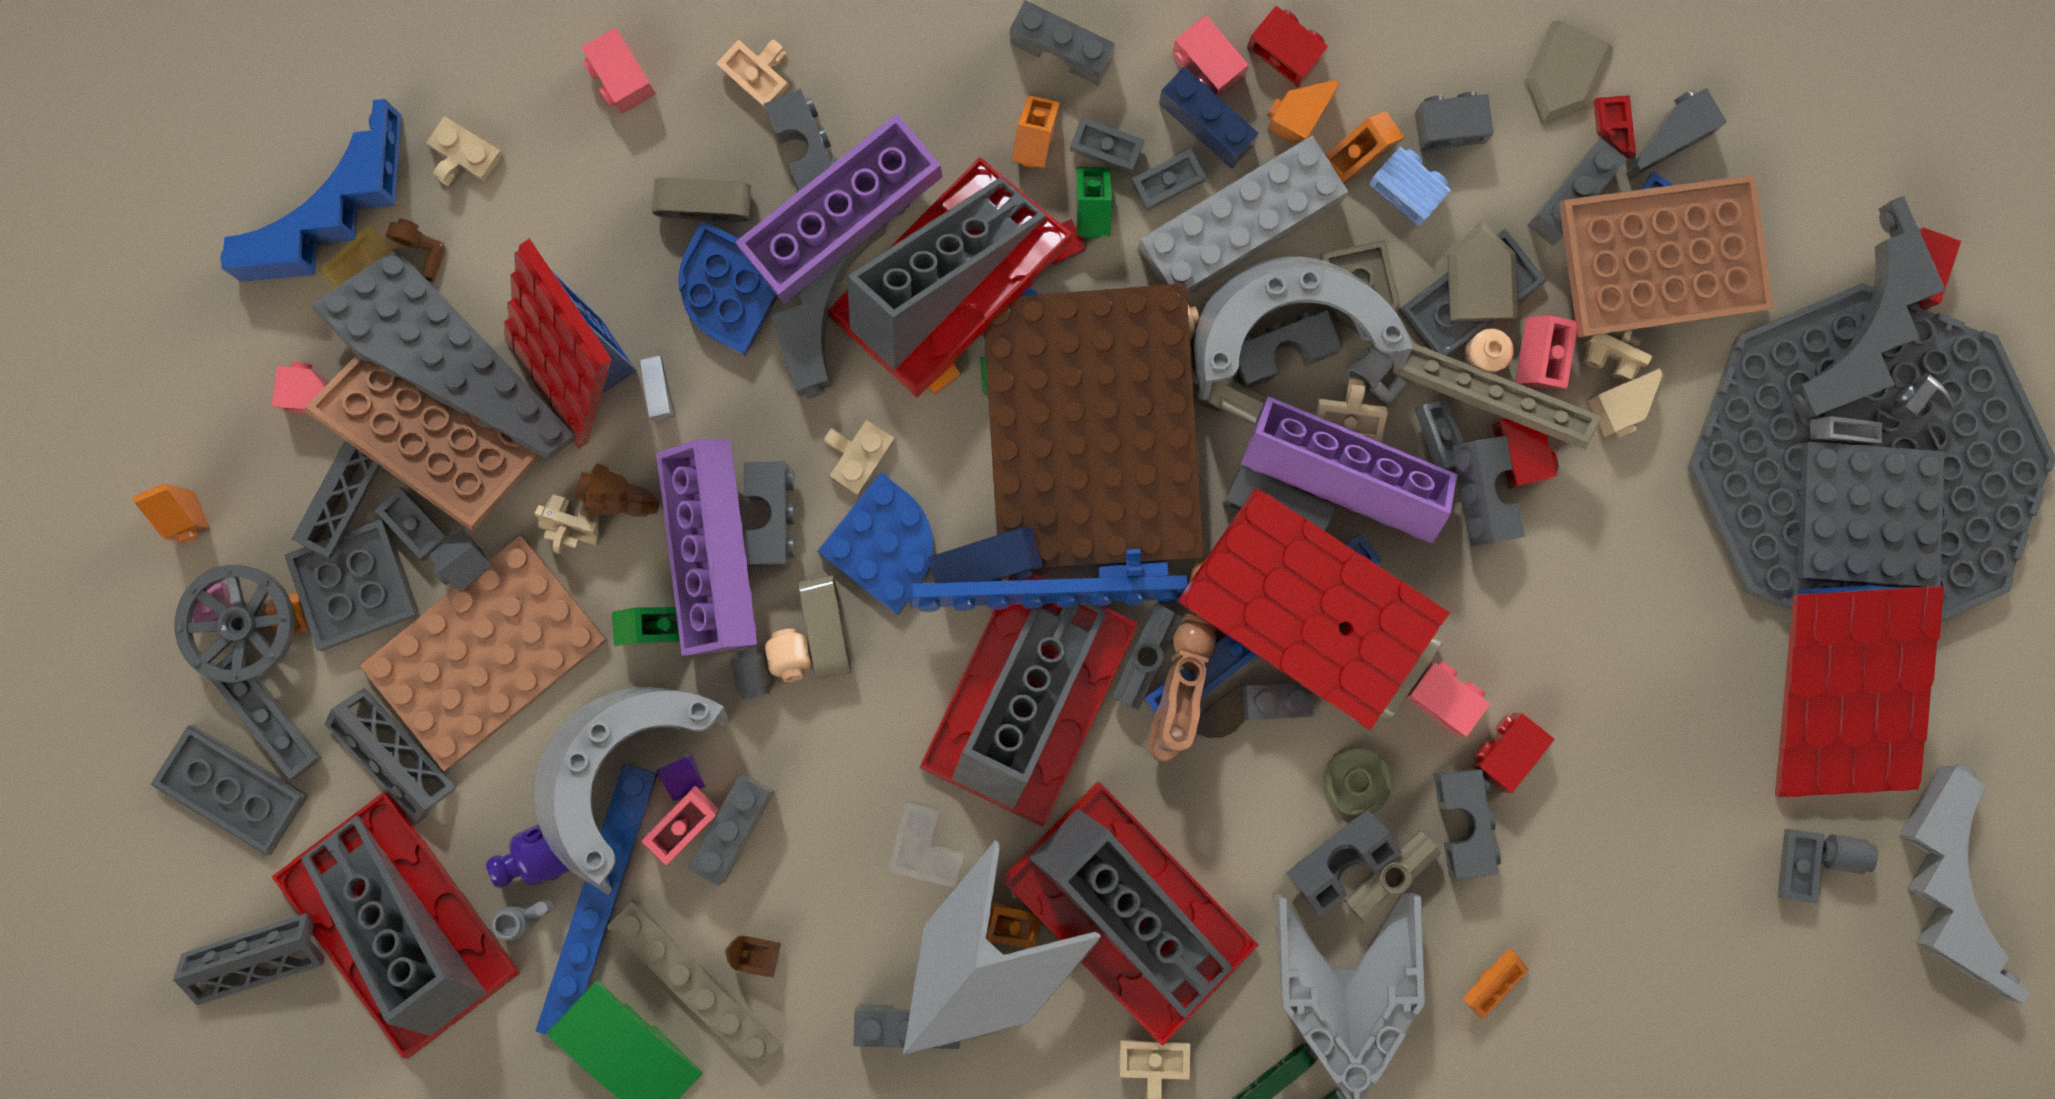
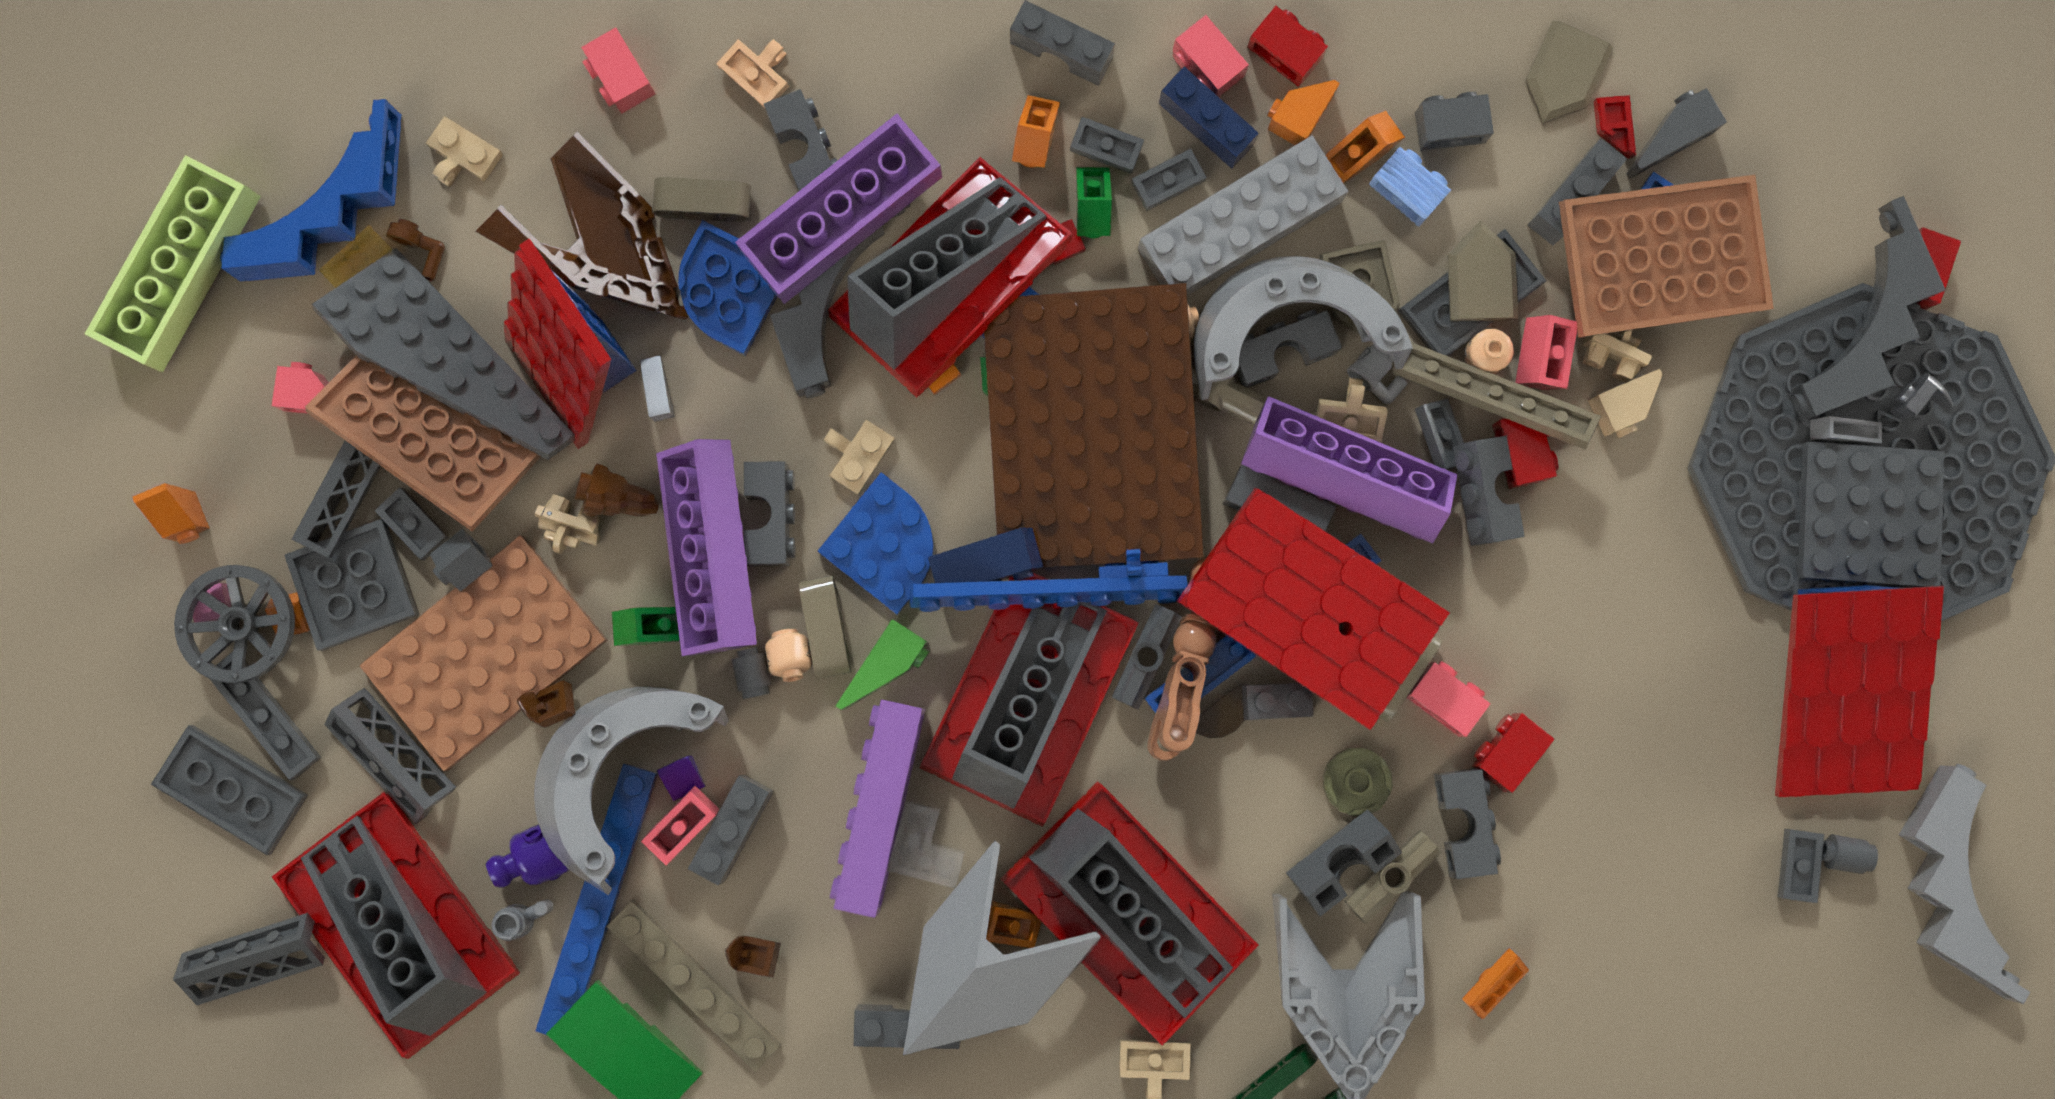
(172, 264): none -> yellowish green brick
(549, 704): none -> reddish brown plate
(614, 232): none -> reddish brown windscreen
(879, 808): none -> medium lavender brick
(888, 660): none -> bright green slope

